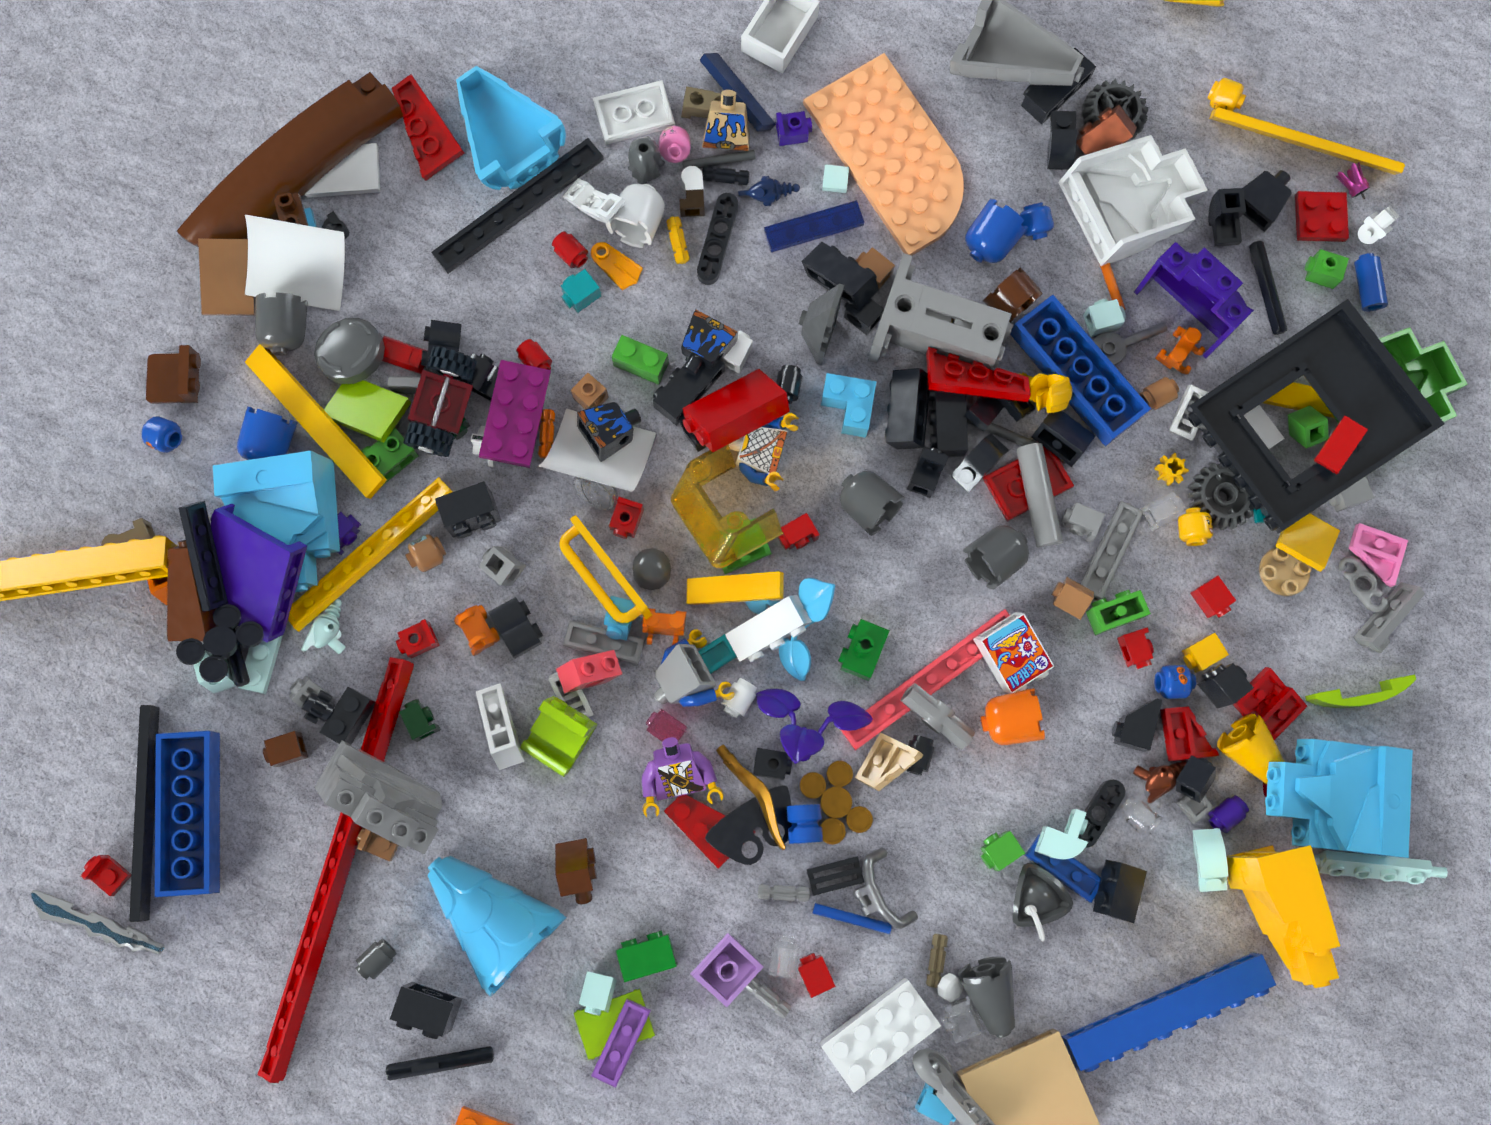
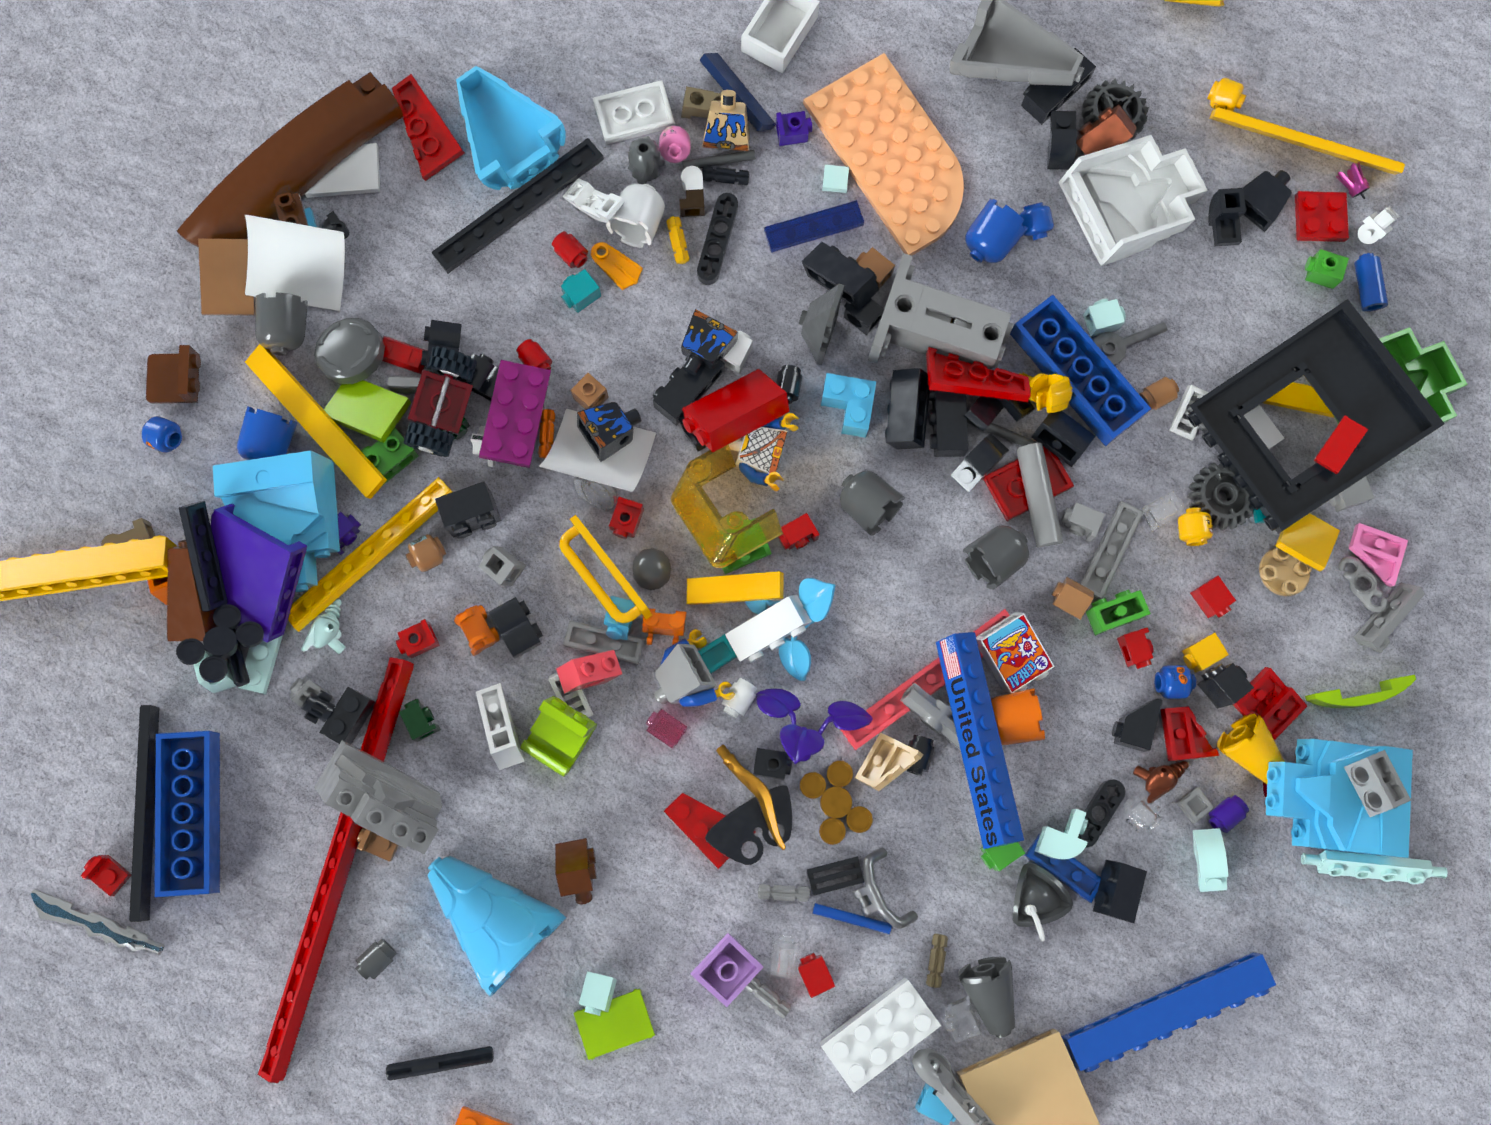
(285, 749): reddish brown brick -> none
(425, 1010): black brick -> none
(621, 1043): medium lavender tile -> none
(640, 359): bright green brick -> none
(646, 956): green brick -> none
(677, 772): torso -> none
(769, 190): dark blue piece -> none
(804, 823): blue wheel -> none
(863, 650): green brick -> none
(927, 471): black brick -> none
(950, 987): white tile -> none
(979, 740): none -> blue brick
(1014, 294): reddish brown brick -> none
(1111, 284): orange bar -> none
(1176, 465): yellow gear -> none
(1187, 343): orange piece -> none
(1196, 778): black brick -> none
(1202, 288): dark purple panel -> none
(1268, 287): black axle -> none
(1289, 908): yellow panel -> none
(1308, 426): bright green brick -> none
(1377, 783): none -> light grey brick

